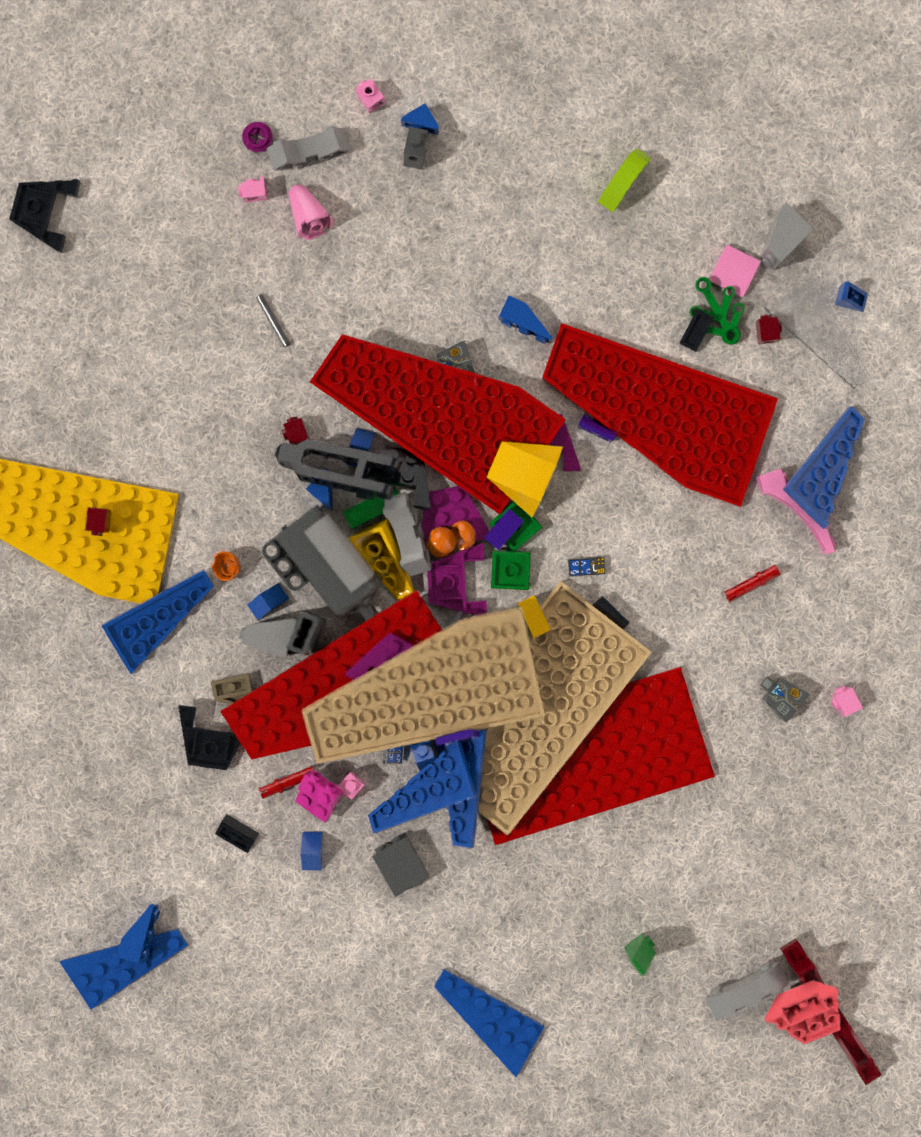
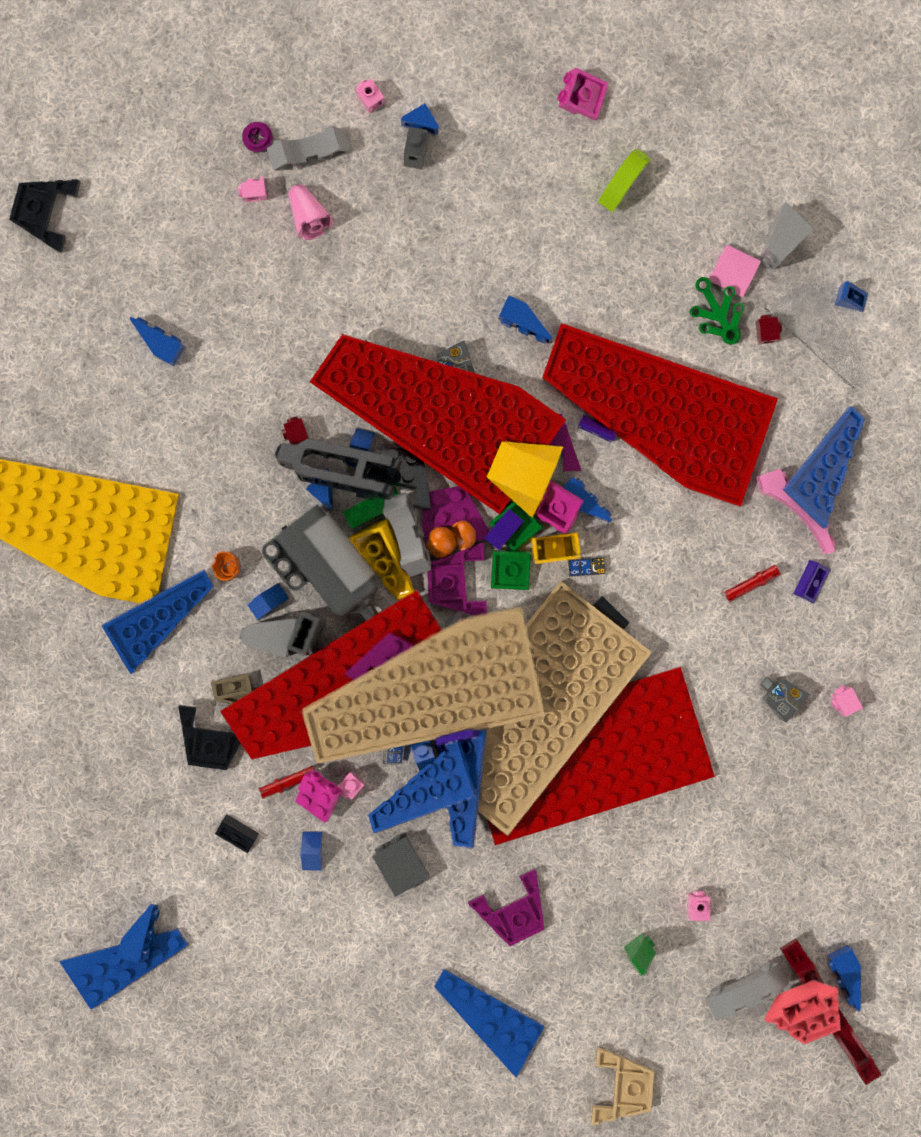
(98, 521): dark red brick -> none
(162, 346): none -> blue slope
(273, 321): flat silver bar -> none
(517, 919): none -> magenta wing
(534, 616): yellow tile -> none
(555, 548): none -> yellow piece
(559, 507): none -> dark pink plate
(582, 93): none -> dark pink plate
(590, 505): none -> blue slope
(631, 1088): none -> tan wing
(696, 330): black tile -> none
(698, 906): none -> bright pink brick
(811, 581): none -> dark purple slope
(849, 972): none -> blue slope

